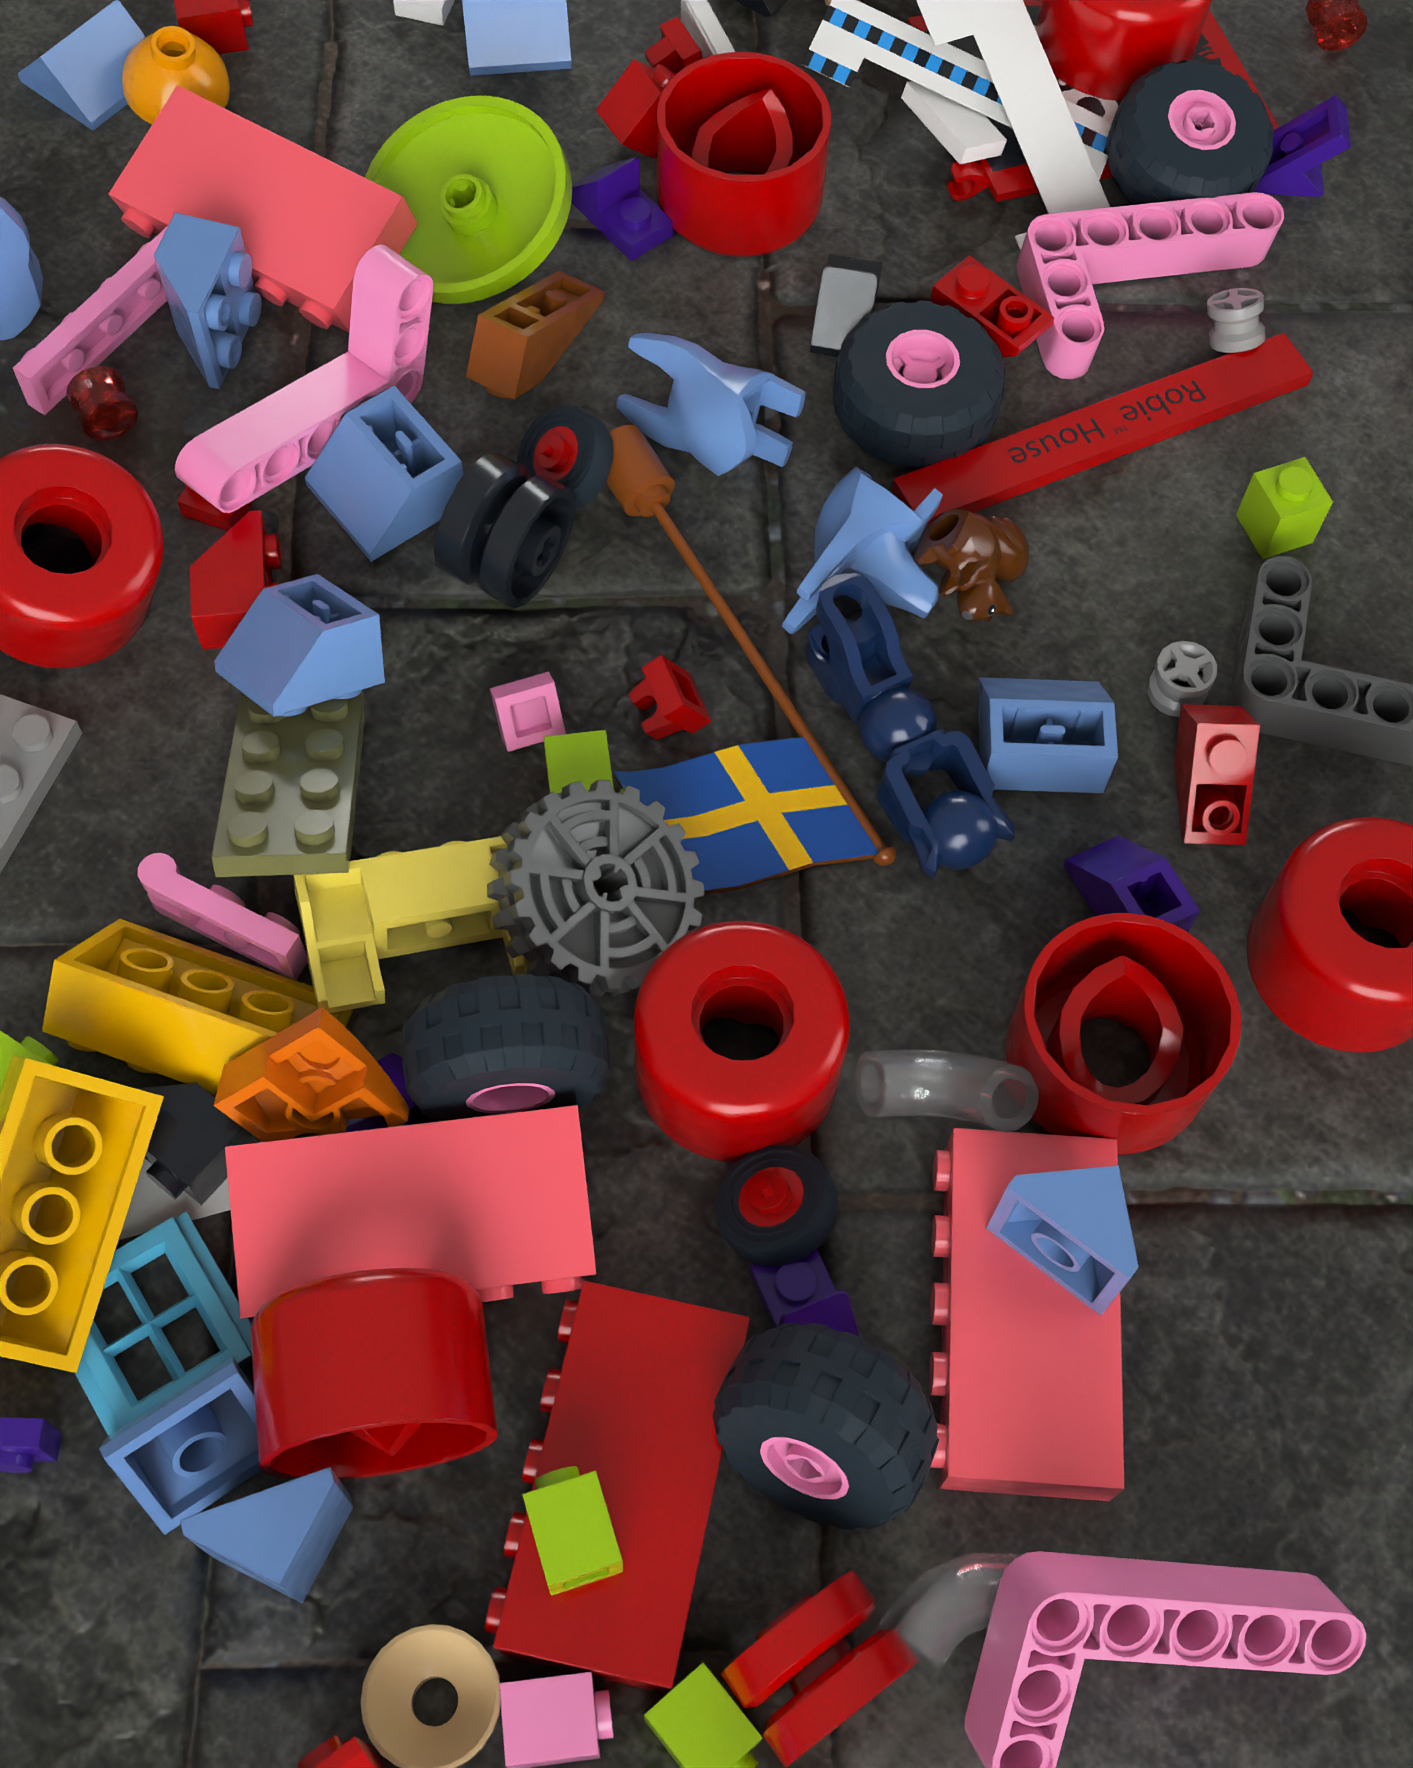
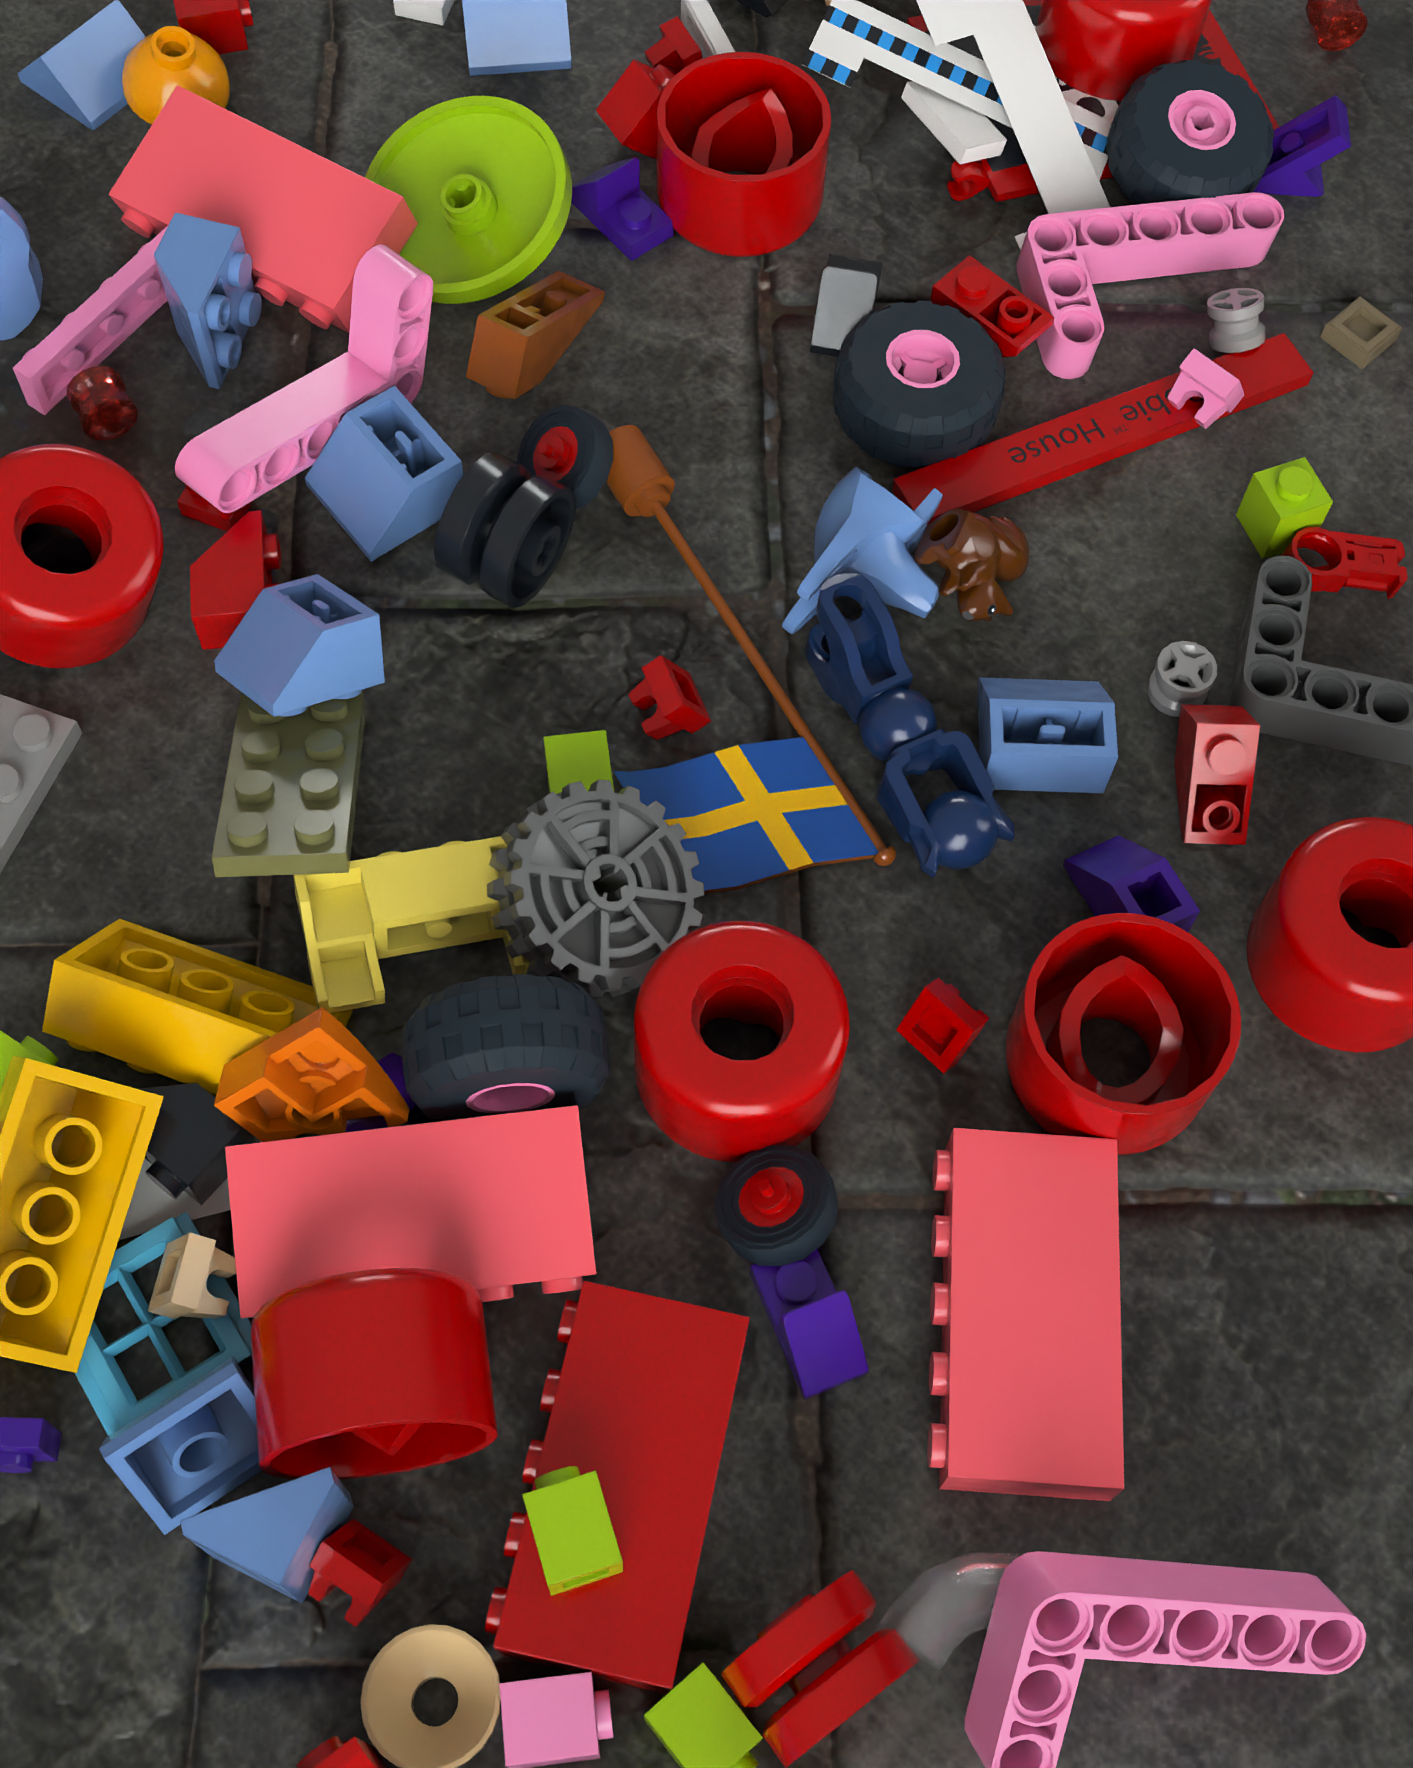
(183, 1278): none -> tan tile
(223, 917): bright pink plate -> none
(360, 1566): none -> red tile
(527, 711): bright pink tile -> none
(711, 405): medium blue piece -> none
(826, 1426): black wheel -> none
(941, 1024): none -> red tile
(946, 1086): clear cylinder -> none
(1071, 1229): medium blue slope -> none
(1209, 381): none -> bright pink tile
(1352, 560): none -> red piece
(1361, 332): none -> dark tan tile

